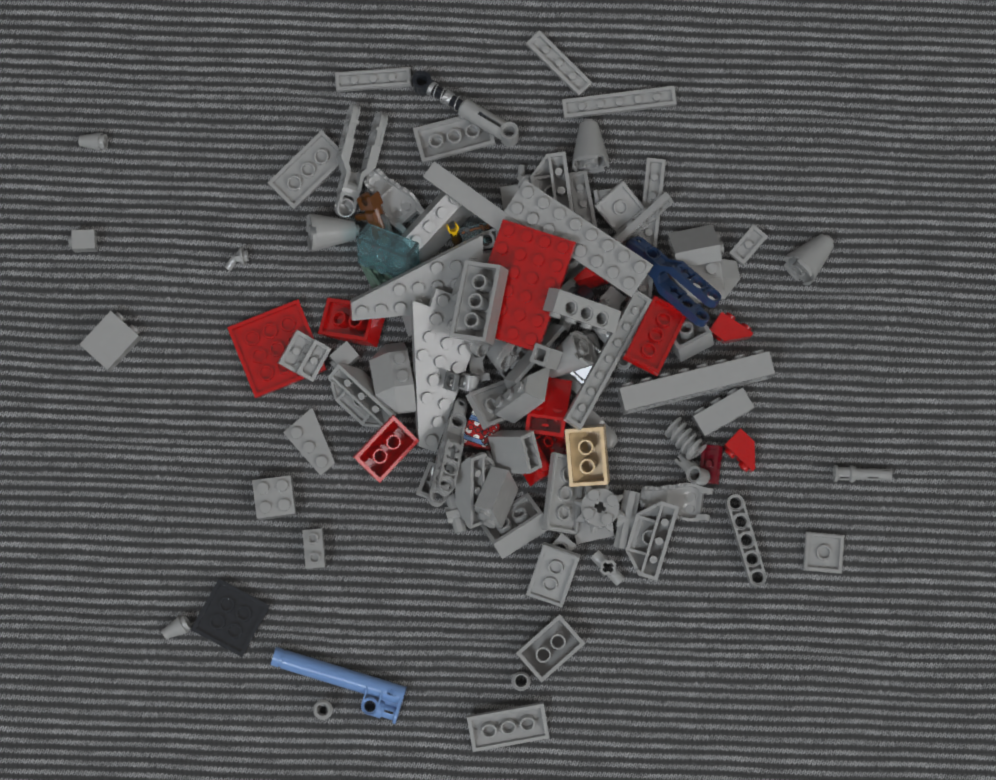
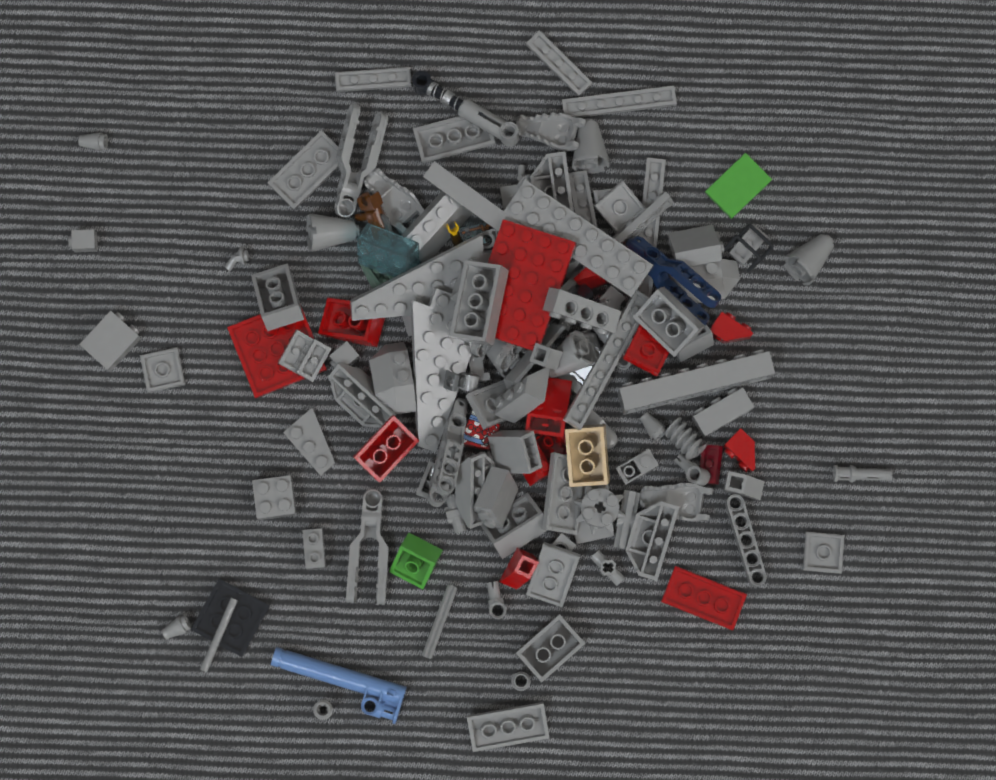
(162, 370): none -> light grey tile
(218, 635): none -> light grey bar
(277, 297): none -> light grey brick
(370, 528): none -> light grey piece
(415, 560): none -> bright green slope
(439, 621): none -> light grey axle
(495, 599): none -> light grey pin
(519, 569): none -> red slope
(553, 130): none -> light grey animal
(637, 467): none -> light grey slope
(654, 428): none -> light grey cone
(668, 321): none -> light grey slope
(703, 598): none -> red tile
(738, 186): none -> bright green tile
(738, 237): none -> black piece
(743, 485): none -> light grey slope

